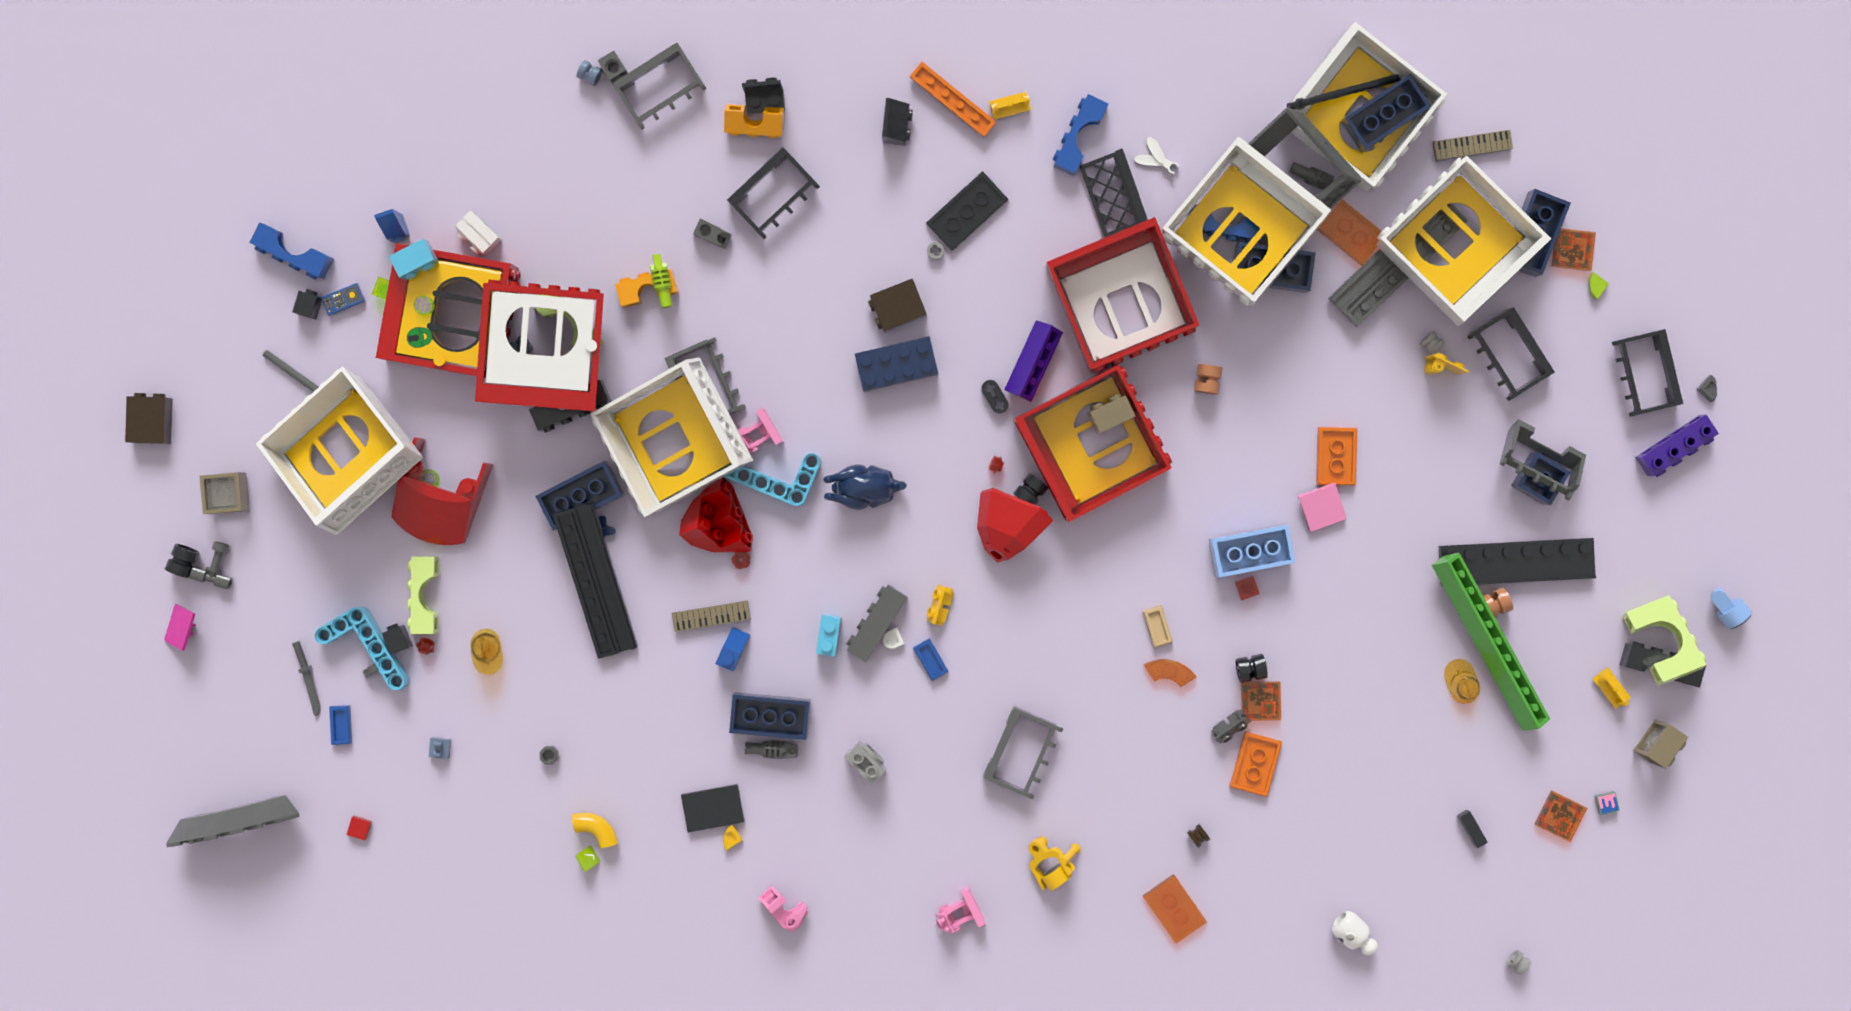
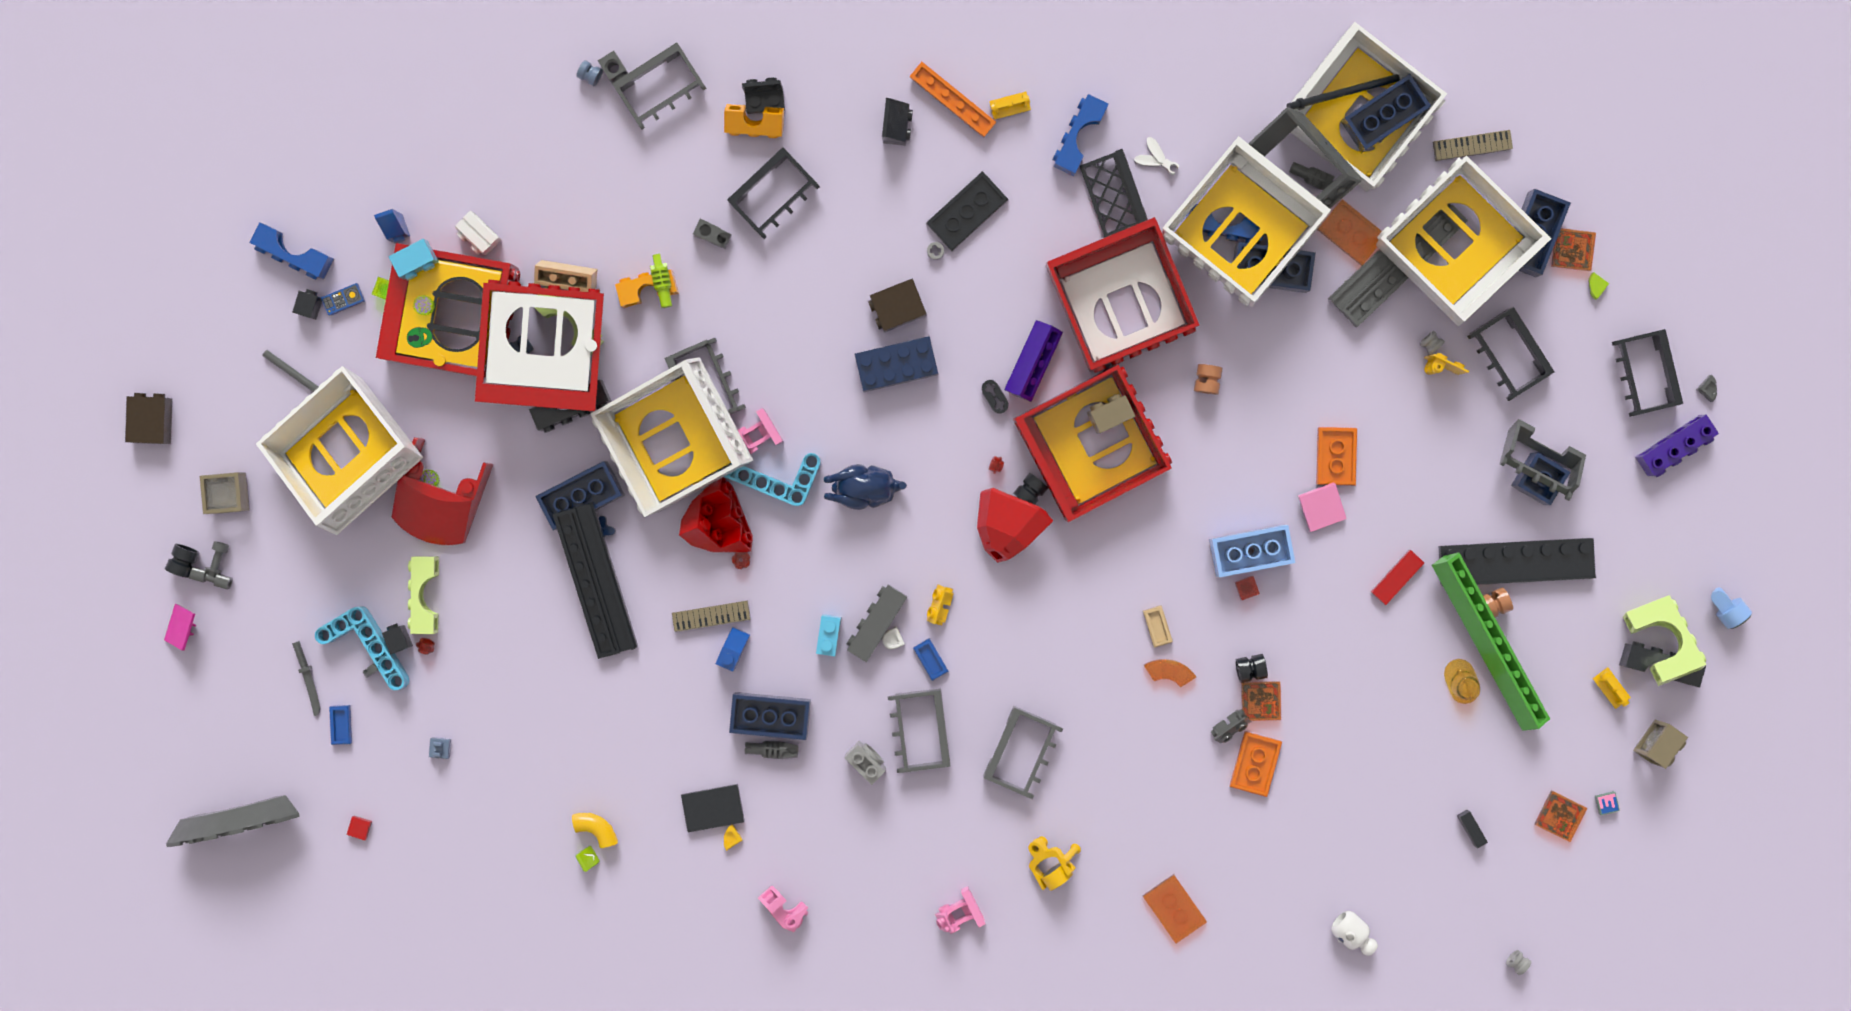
(486, 651): clear yellow piece -> none
(549, 755): dark grey tile -> none
(565, 275): none -> tan brick
(941, 730): none -> dark grey hinge
(1198, 835): dark brown wheel -> none
(1397, 577): none -> red tile

